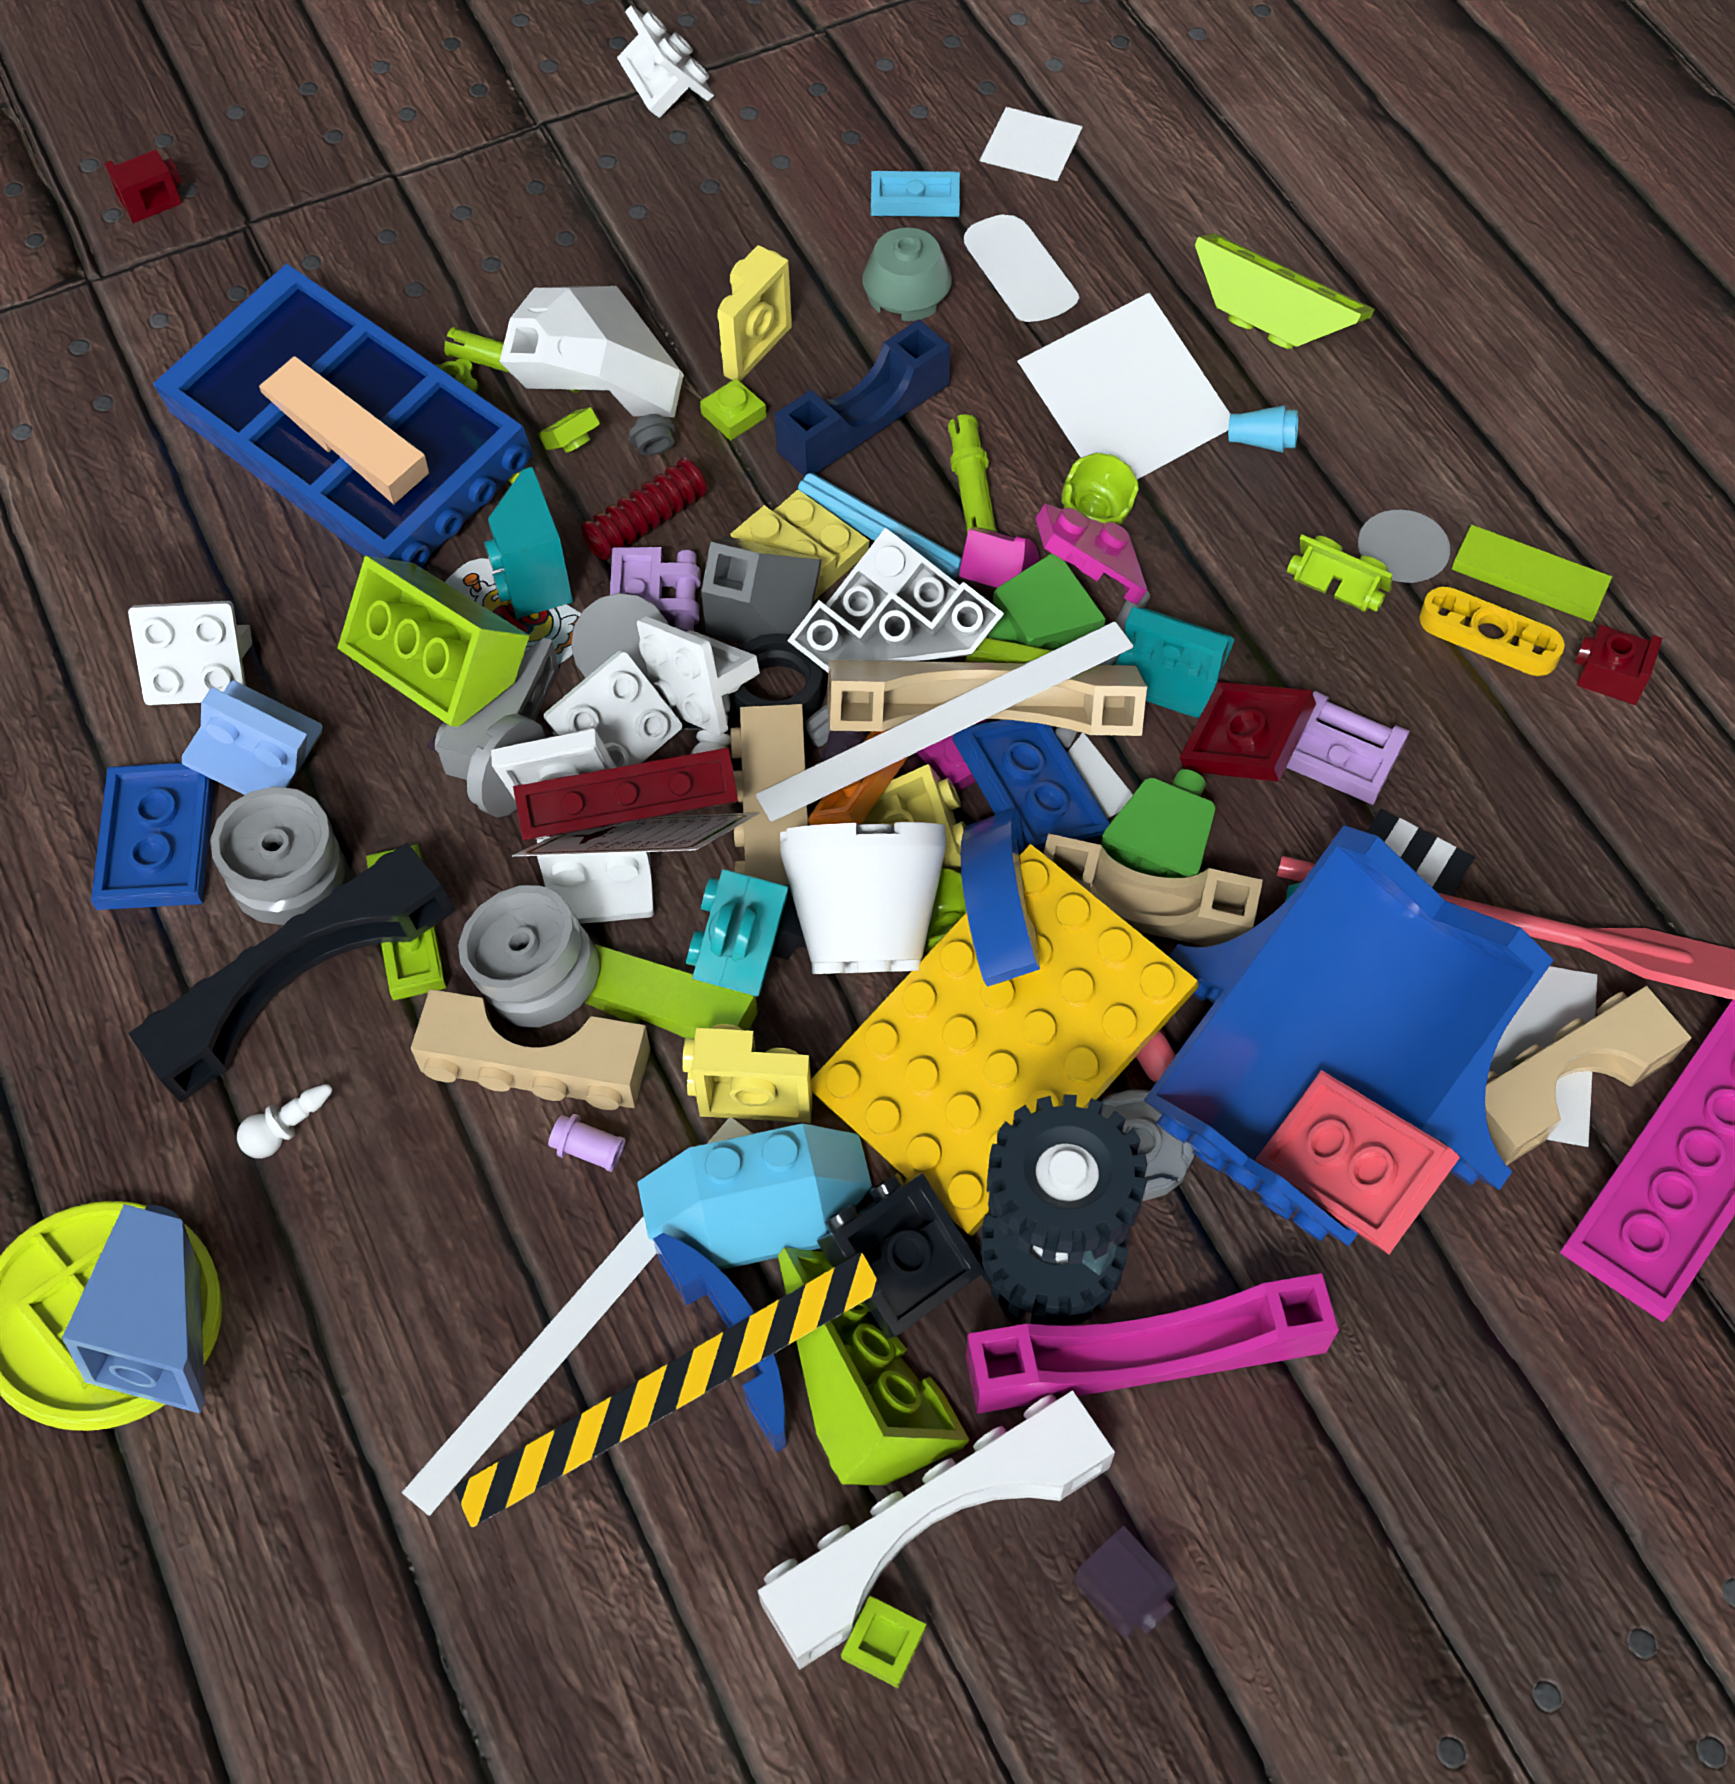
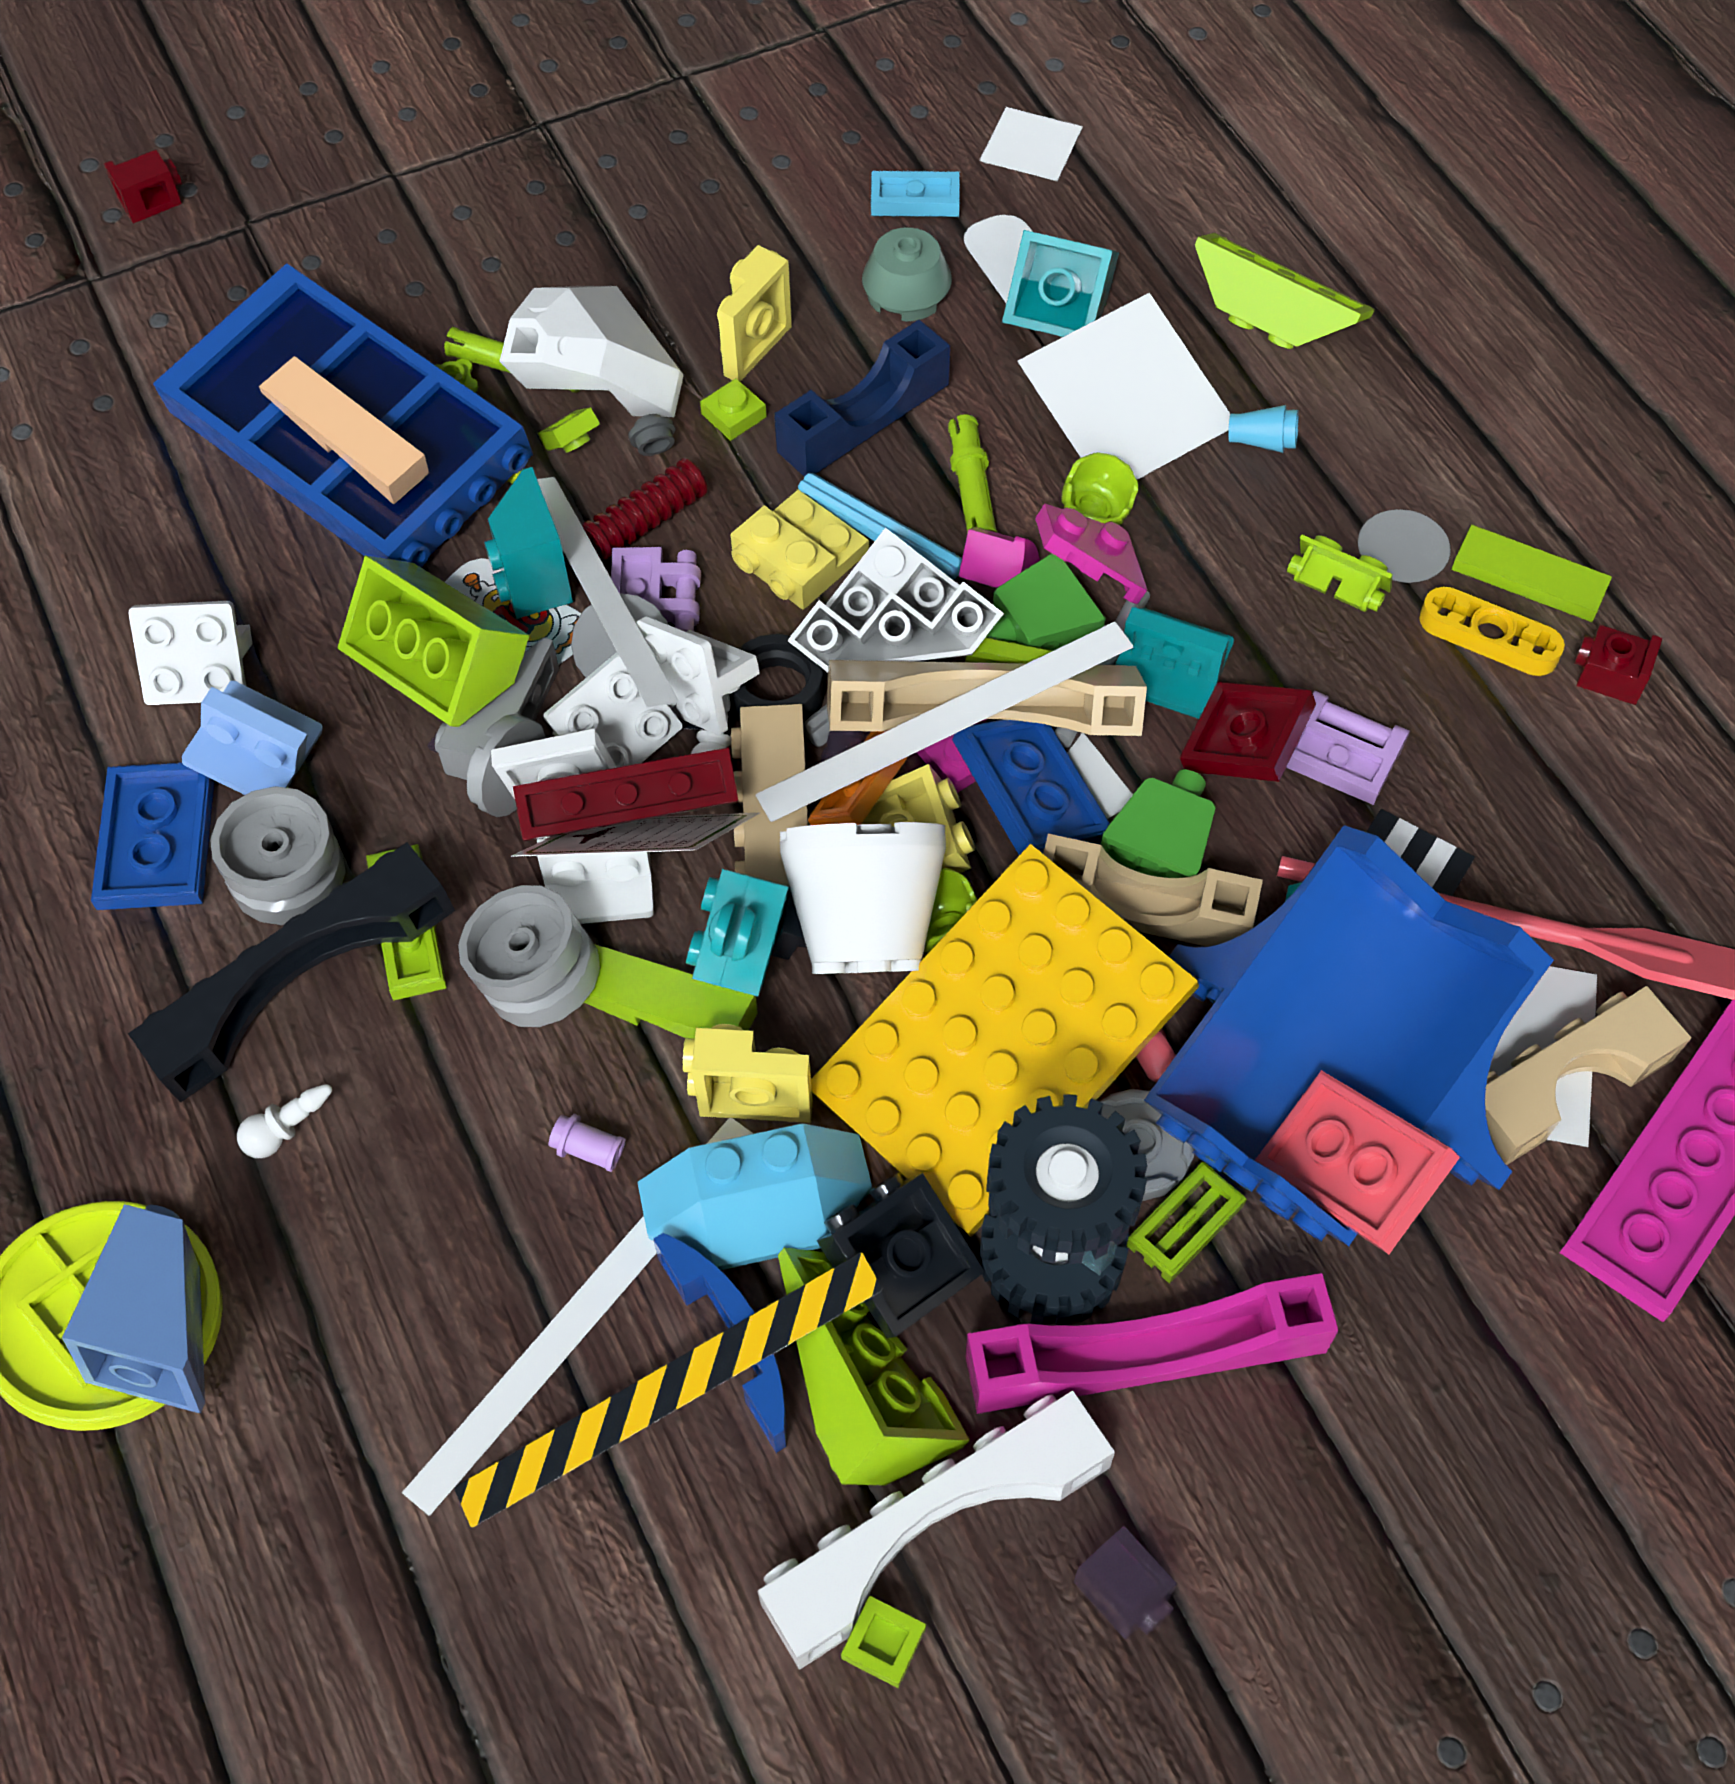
(595, 1064): tan arch -> none
(606, 600): none -> white sticker
(661, 64): white bracket -> none
(756, 589): dark grey slope -> none
(995, 898): blue slope -> none
(1058, 284): none -> teal slope
(1155, 1254): none -> lime tile

